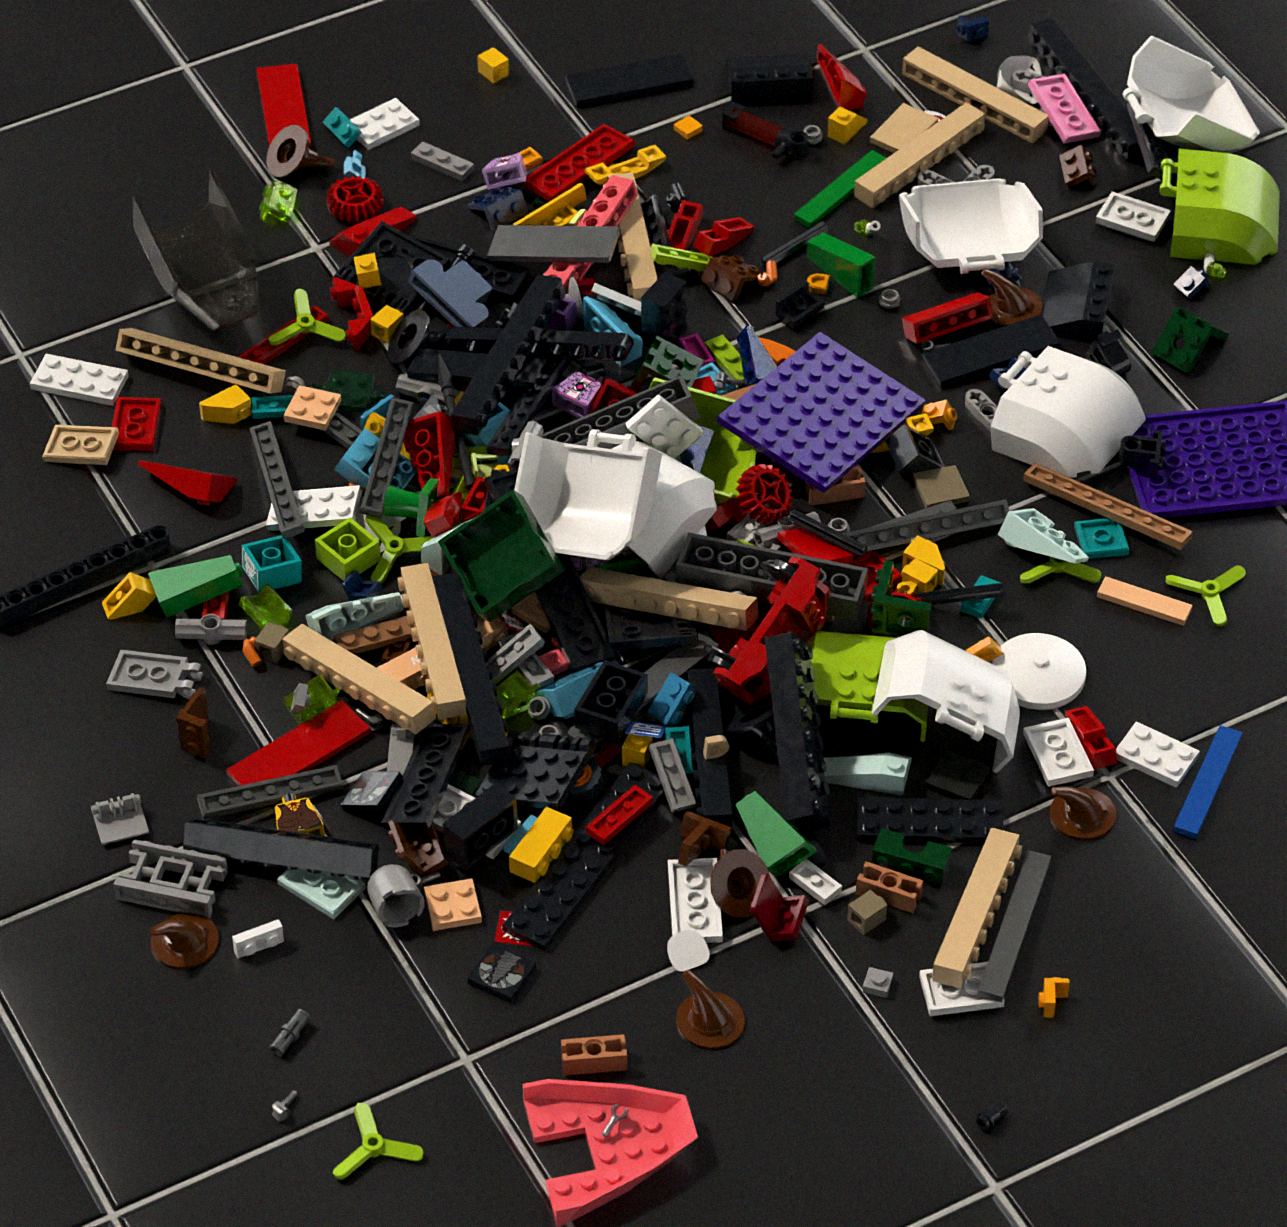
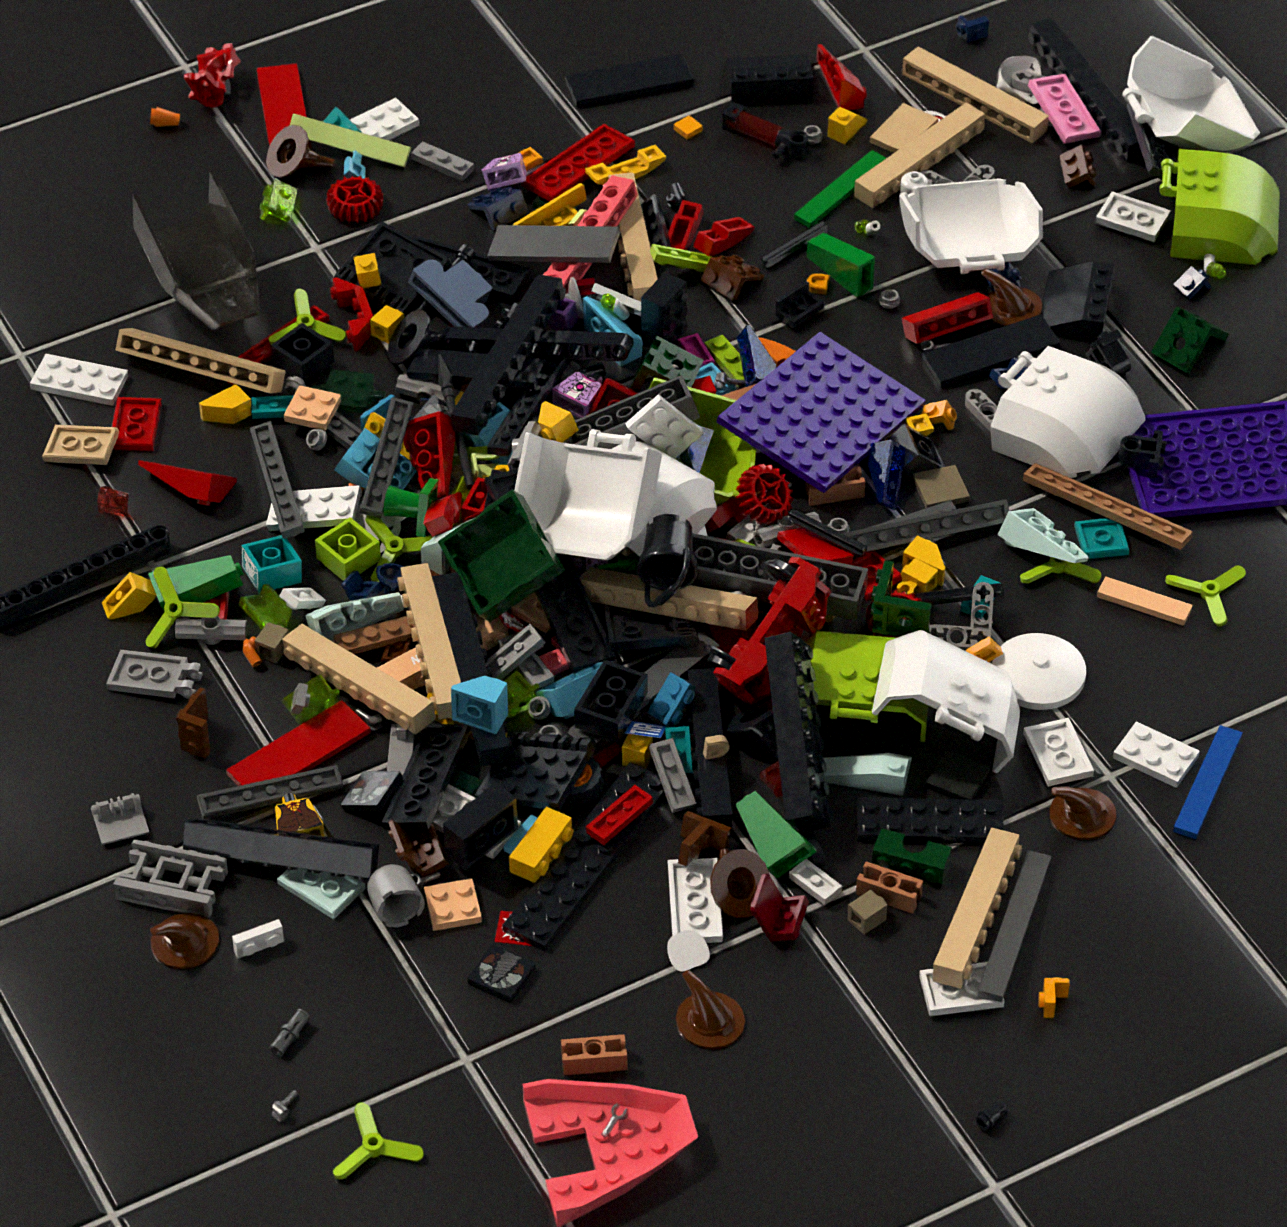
(112, 501): none -> clear red tile
(162, 117): none -> orange cone
(170, 597): none -> lime piece
(212, 80): none -> red hips
(302, 353): none -> black brick
(302, 598): none -> white plate
(316, 439): none -> light grey plate
(351, 140): none -> yellowish green tile
(354, 236): red wedge -> none
(388, 575): none -> dark blue piece
(480, 703): none -> medium azure slope
(493, 65): yellow brick -> none
(556, 423): none -> yellow slope
(614, 305): none -> arm
(667, 558): none -> black piece
(769, 277): orange arm -> none
(772, 778): none -> clear red tile
(877, 982): light grey plate -> none
(886, 469): none -> clear blue slope
(911, 180): none -> white head
(975, 626): none -> light grey beam
(1092, 737): red slope -> none

